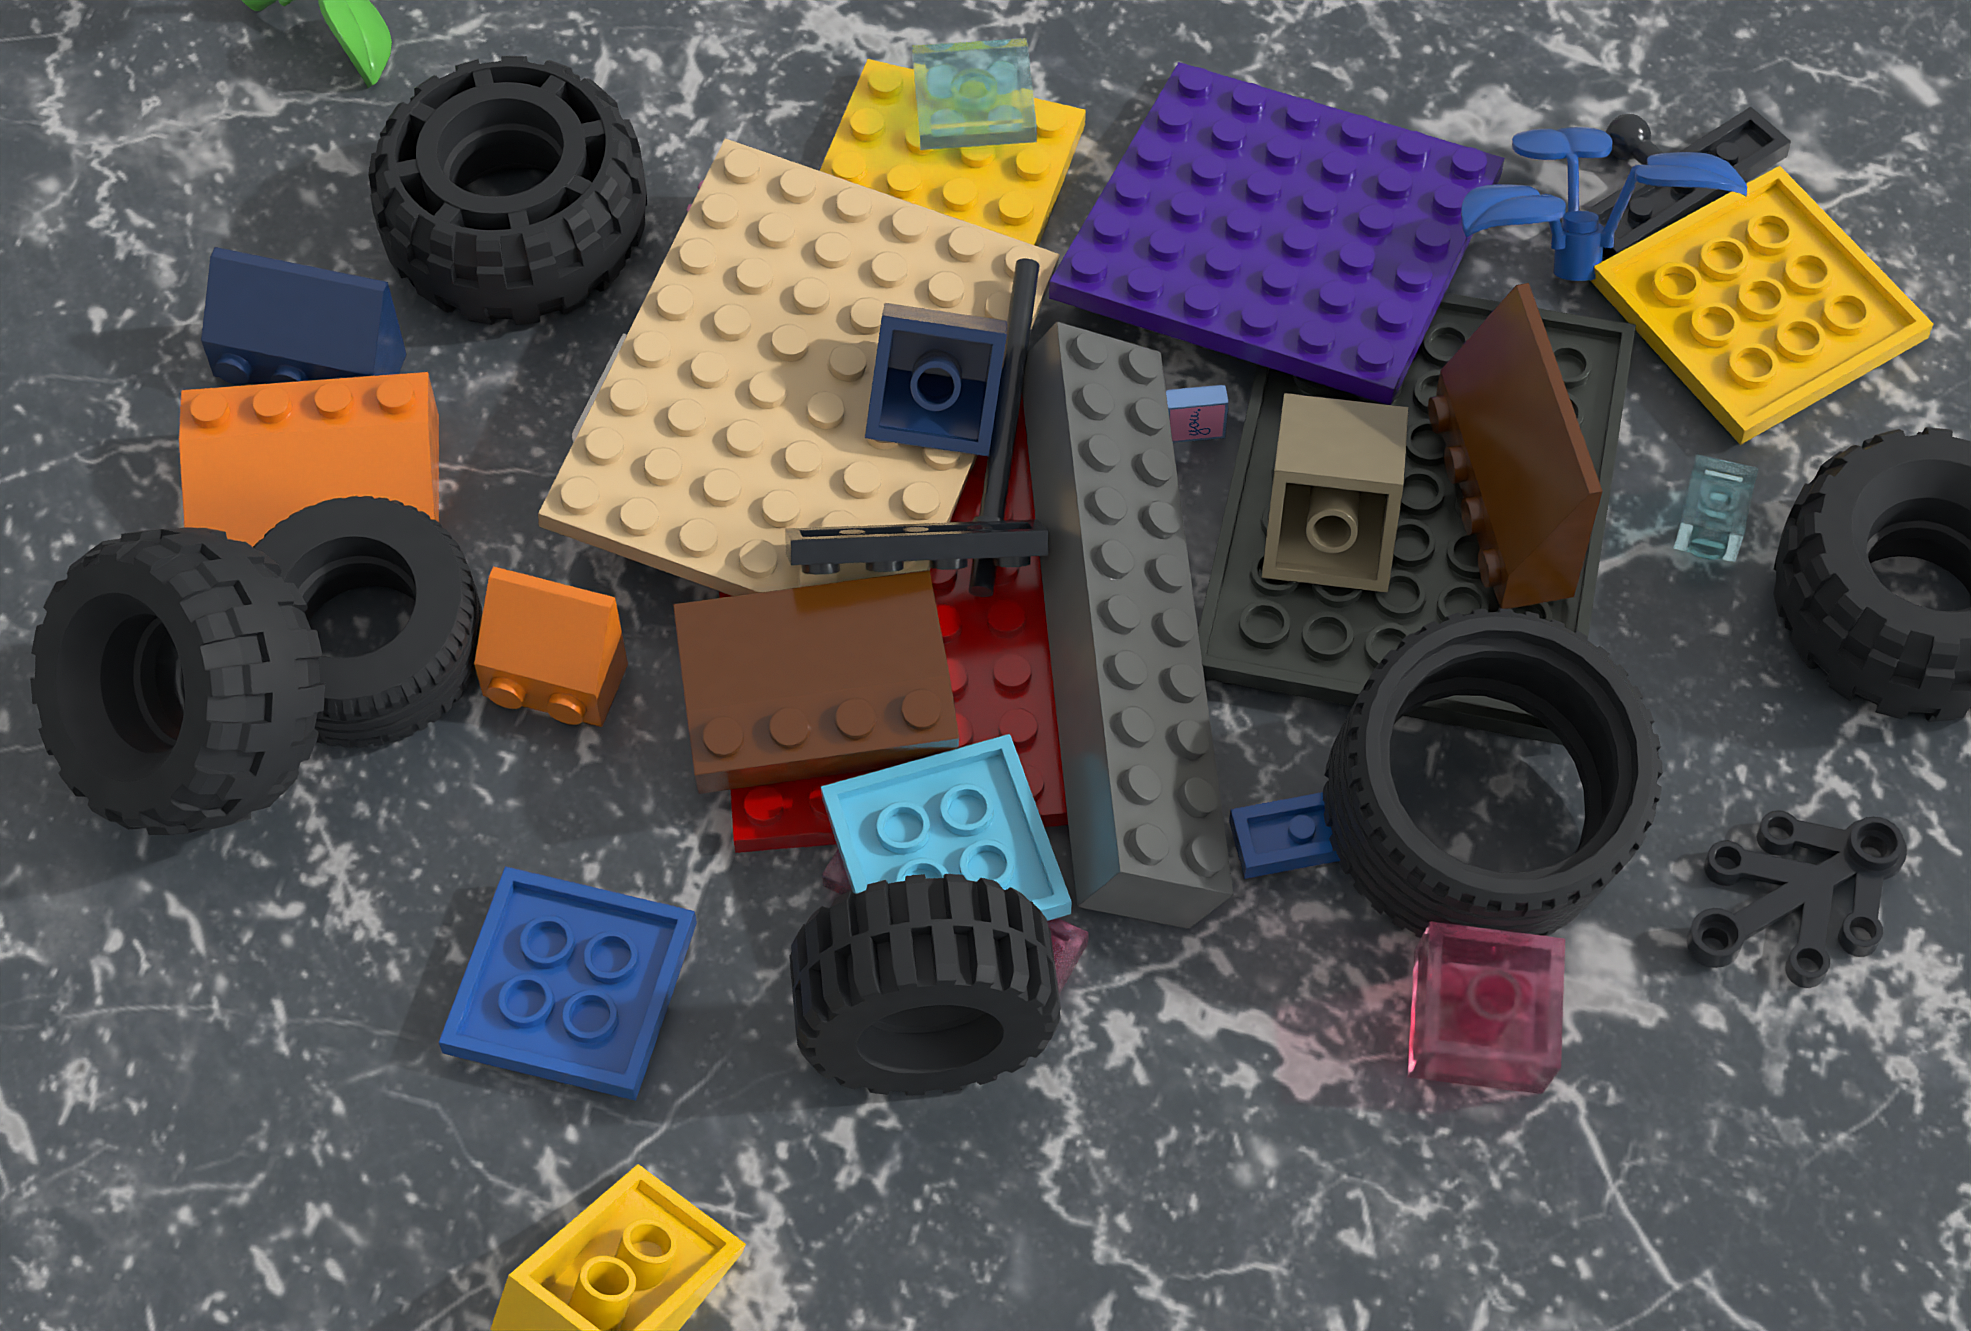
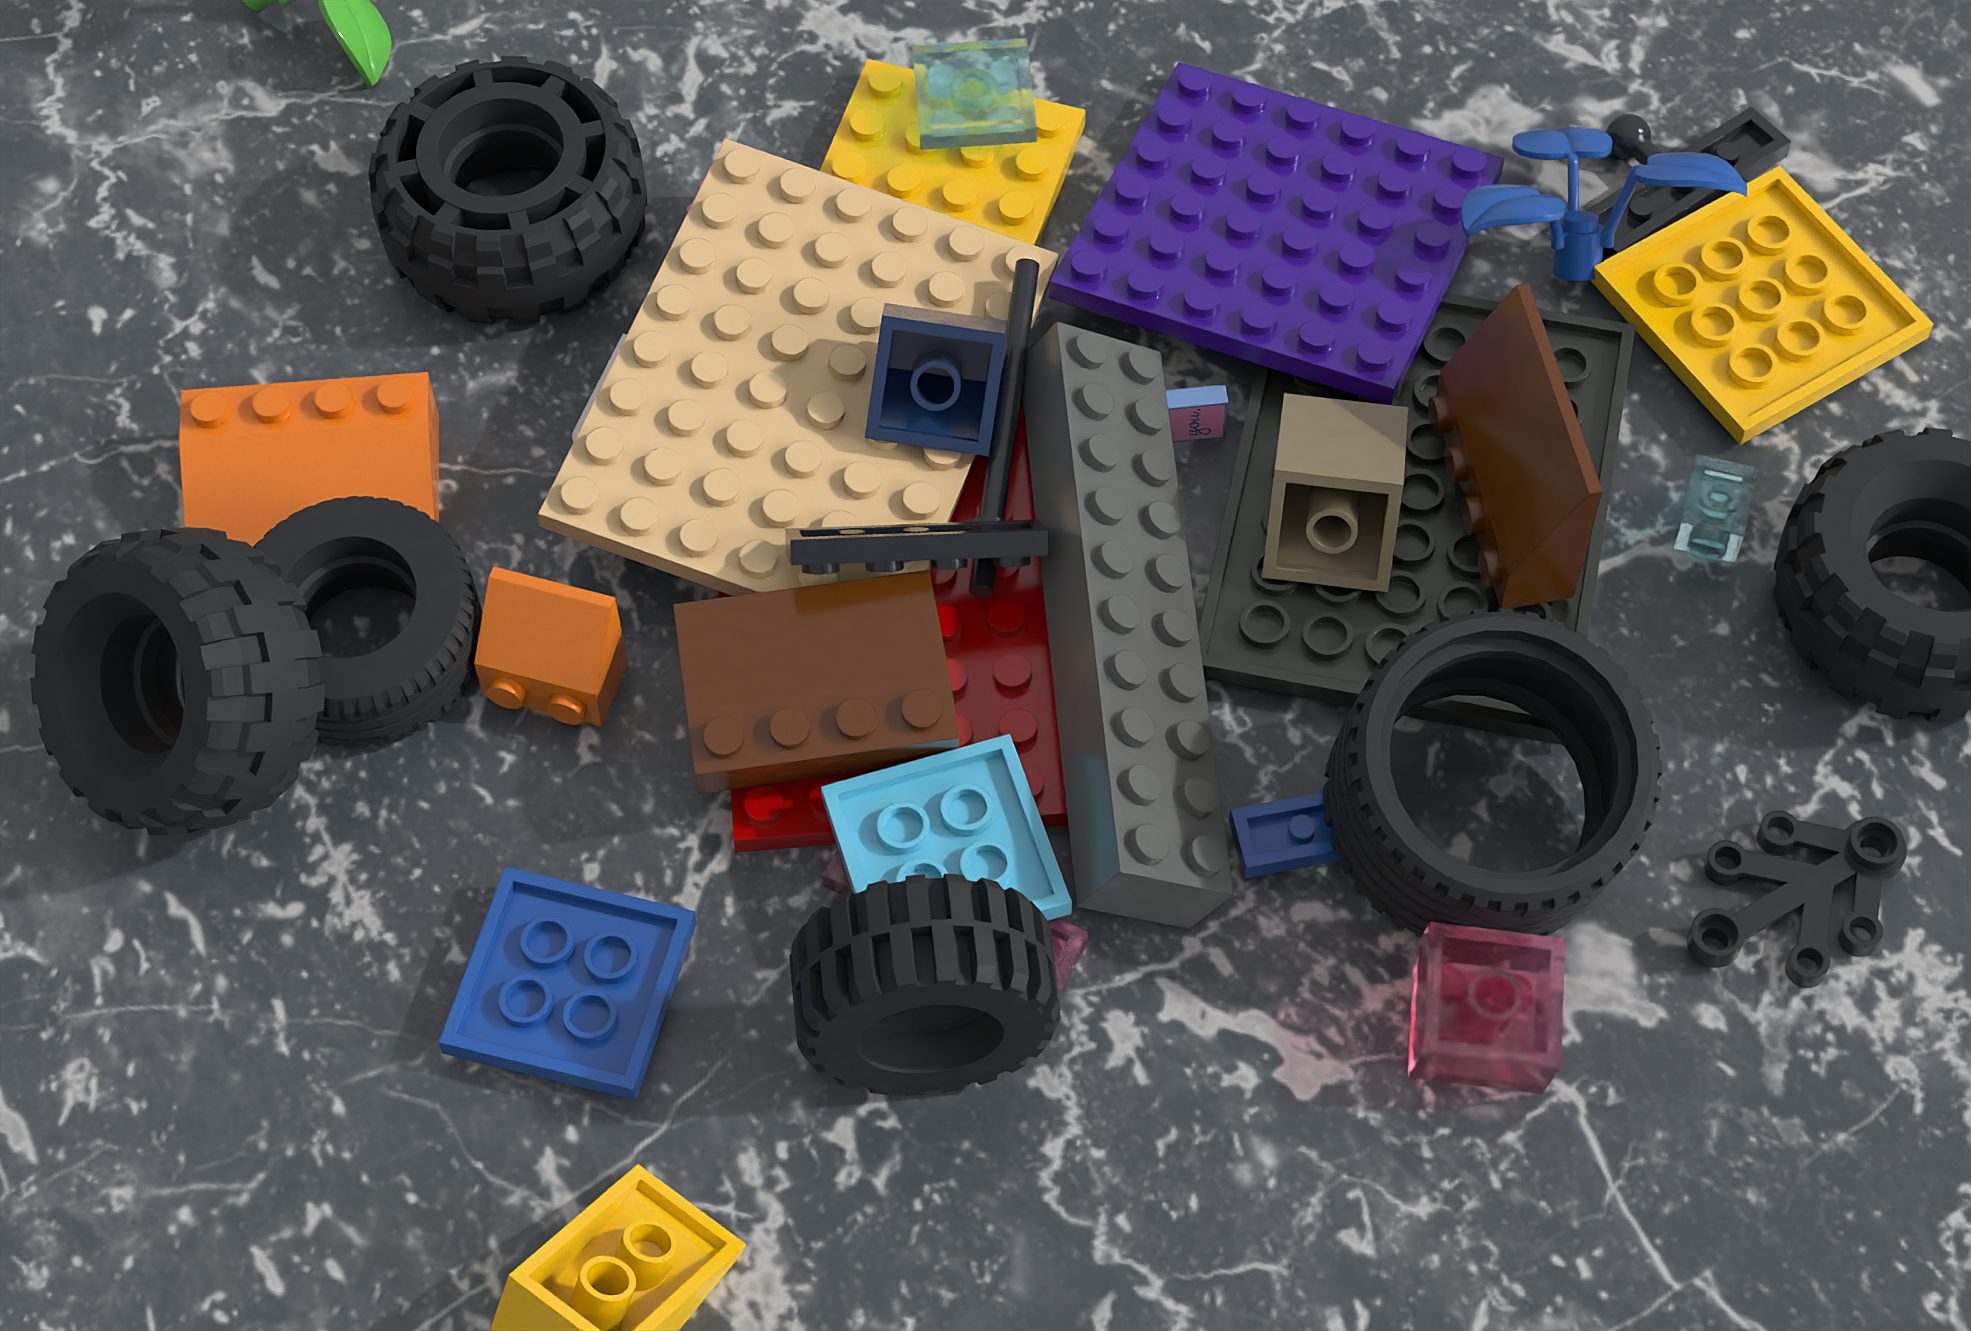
(296, 322): dark blue slope -> none

